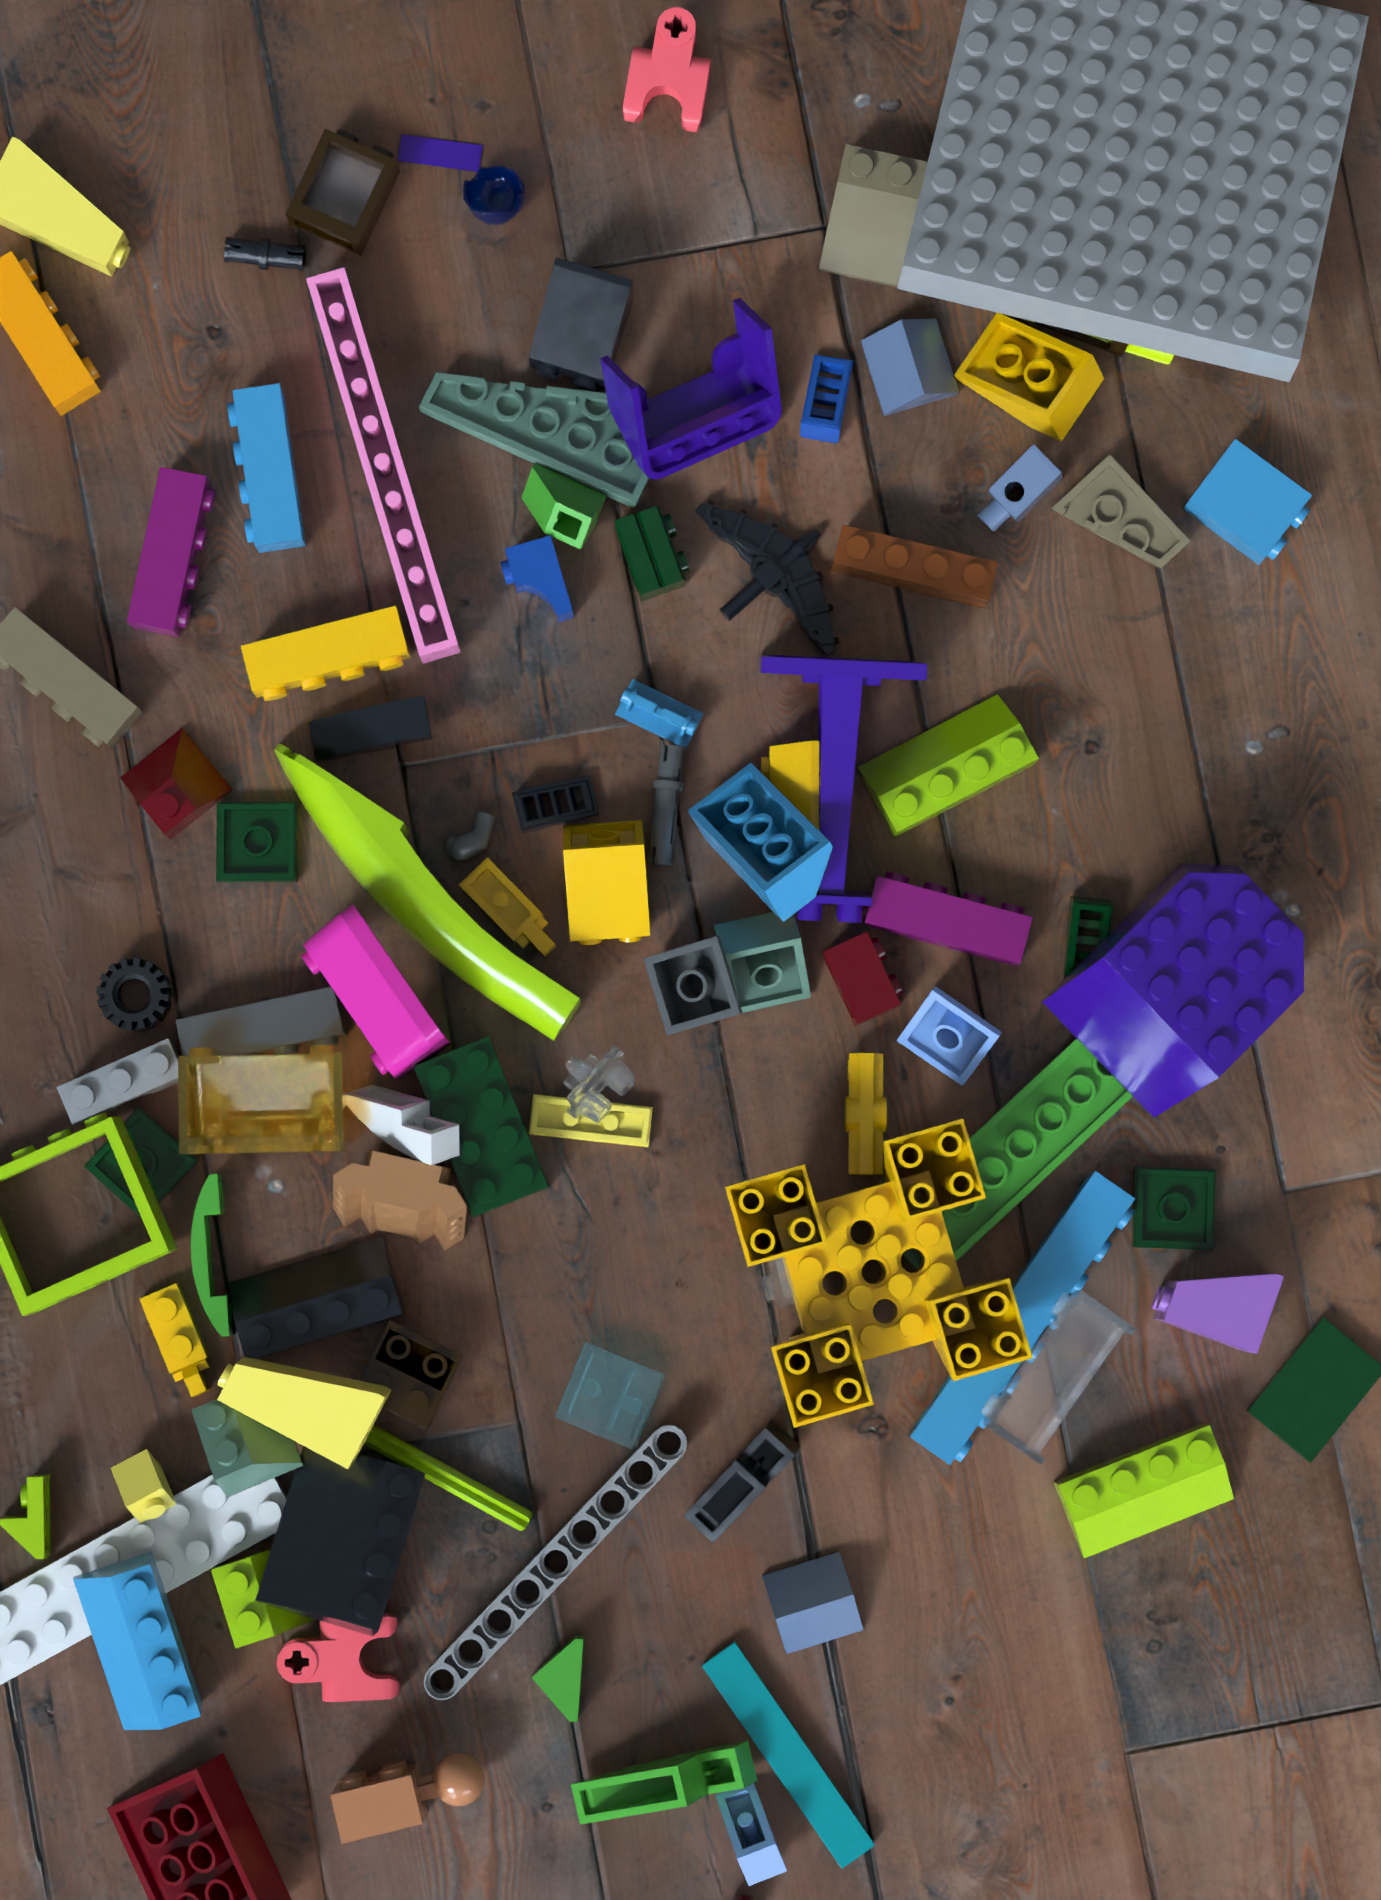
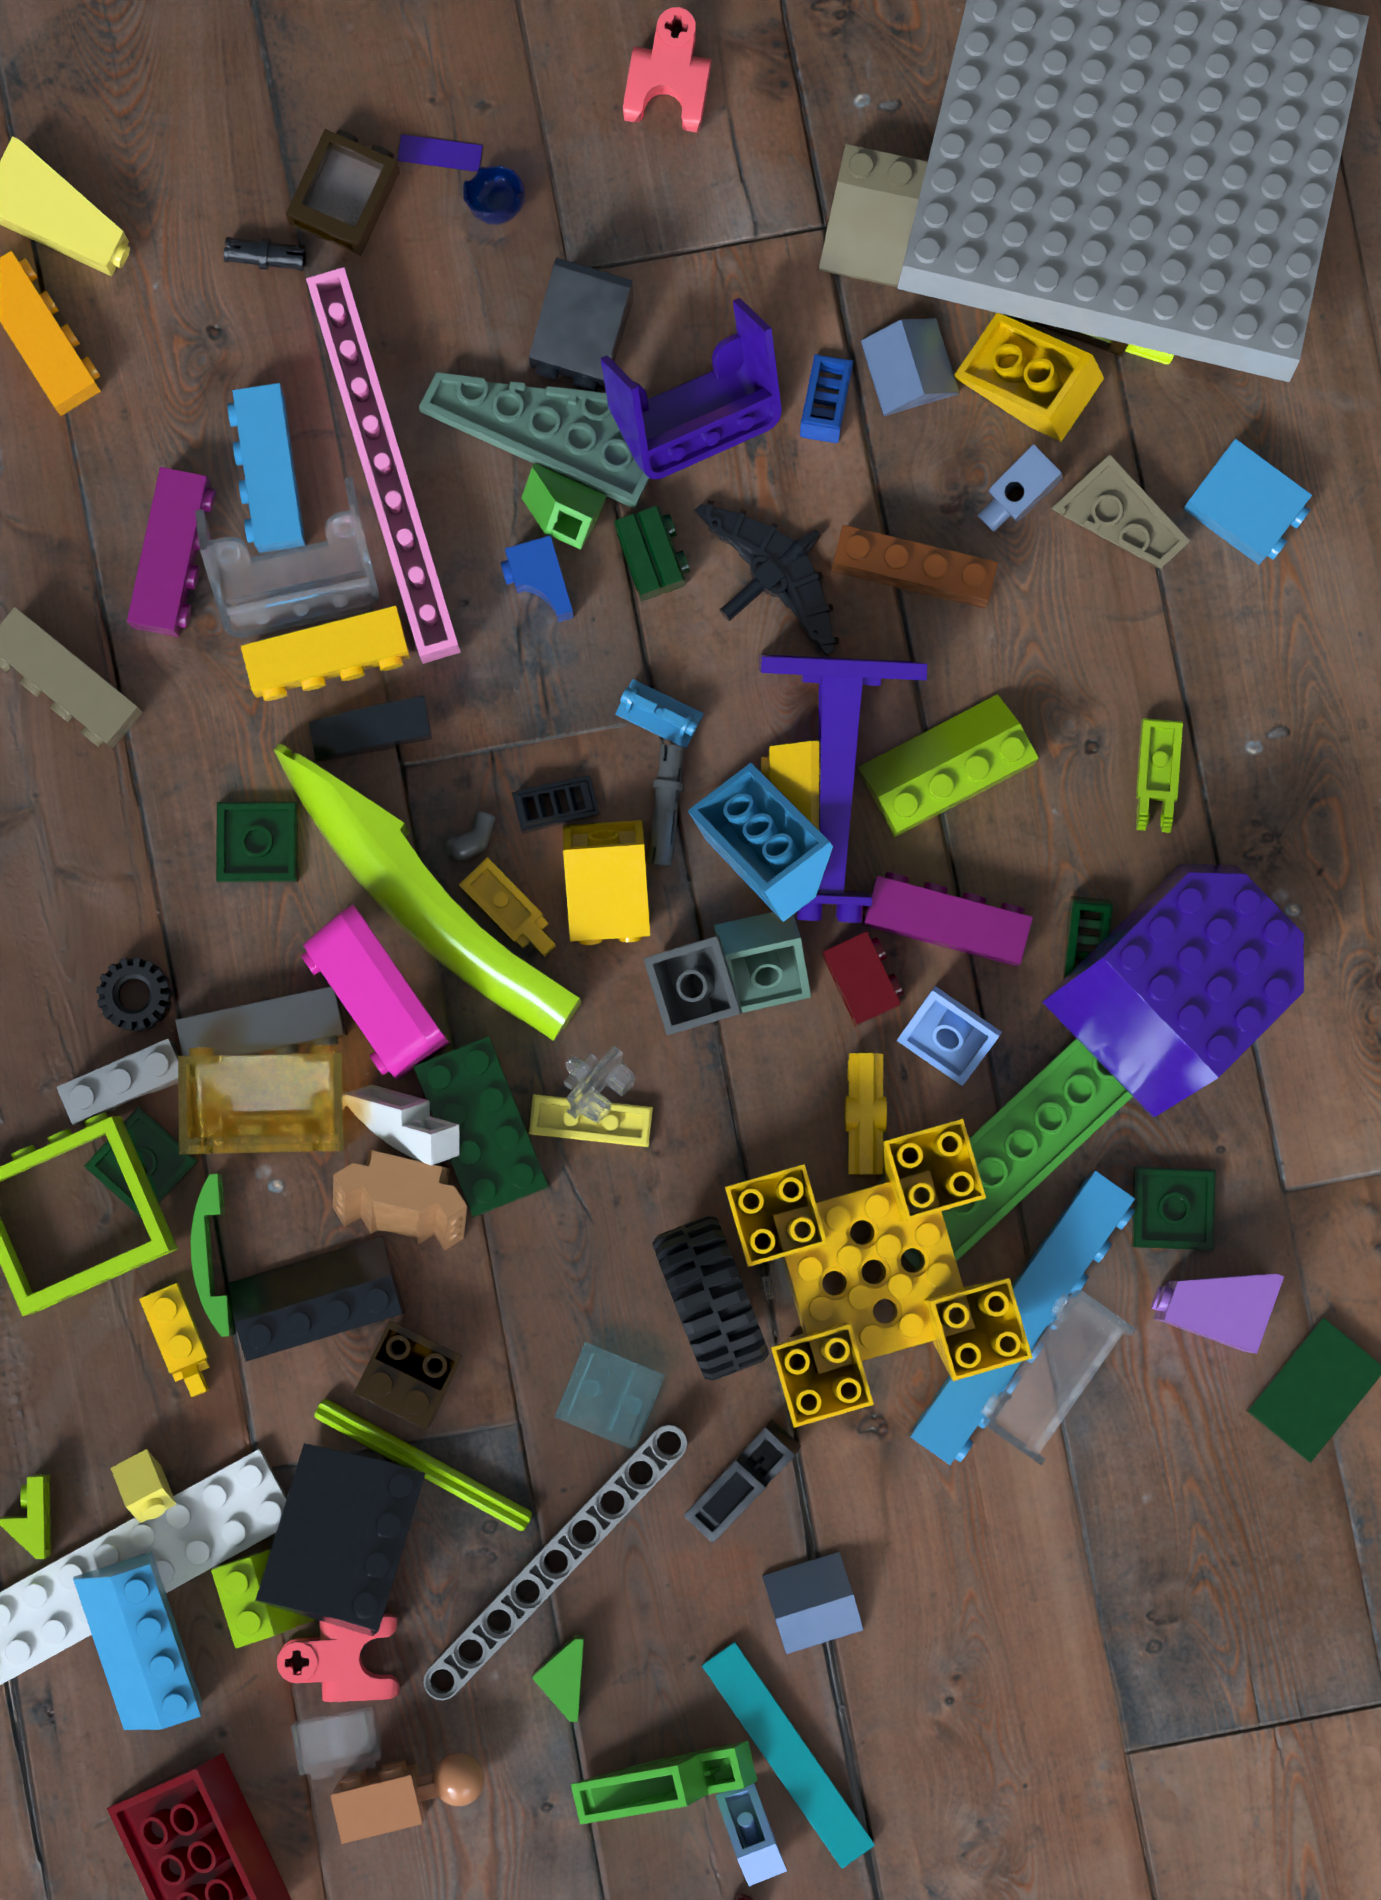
(176, 784): dark red slope -> none
(241, 1448): sand green slope -> none
(295, 583): none -> clear windscreen
(305, 1405): light yellow slope -> none
(337, 1742): none -> clear brick
(710, 1298): none -> black tyre
(1145, 1489): lime slope -> none
(1158, 770): none -> lime hinge

